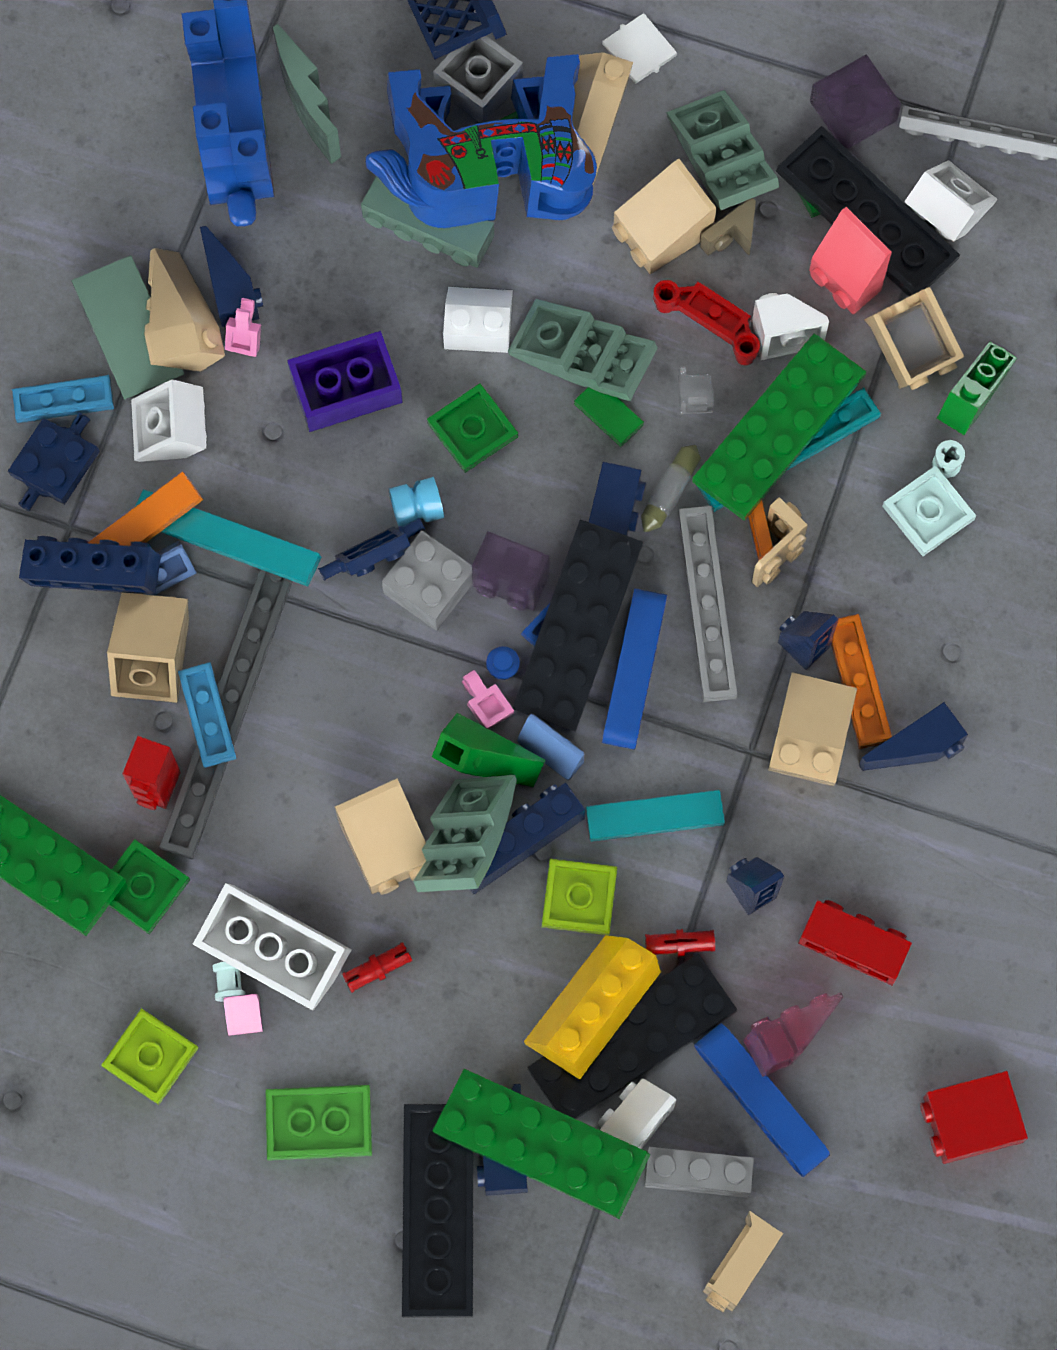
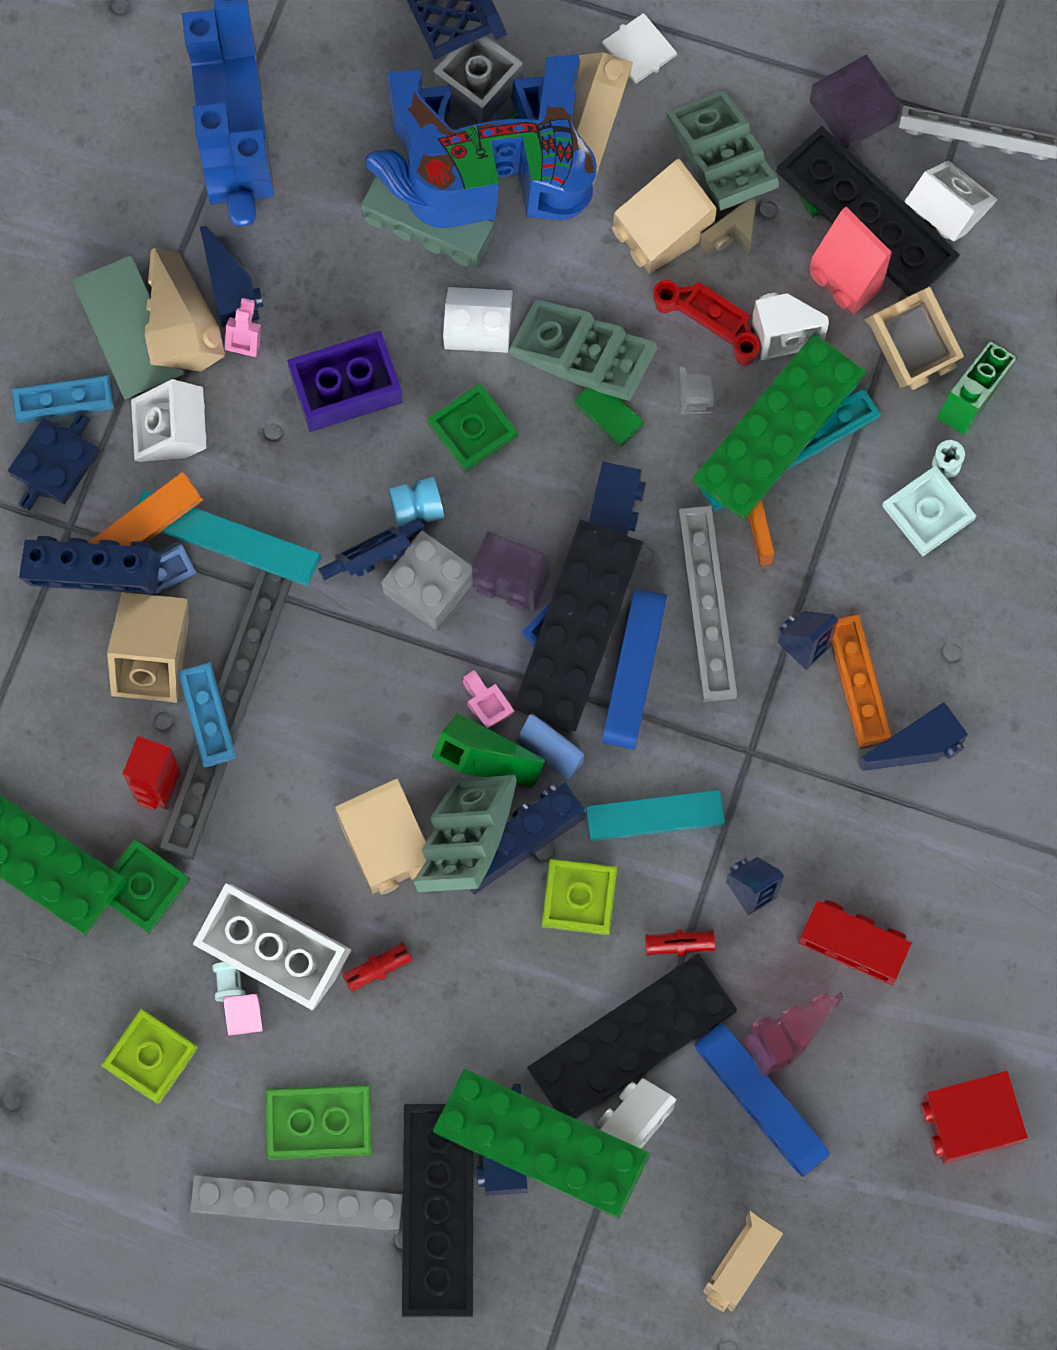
(296, 1203): none -> light grey plate
(304, 90): sand green slope -> none
(502, 663): blue plate -> none
(594, 1004): yellow slope -> none
(670, 488): piece -> none
(699, 1172): light grey brick -> none
(786, 524): tan bracket -> none
(812, 729): tan slope -> none

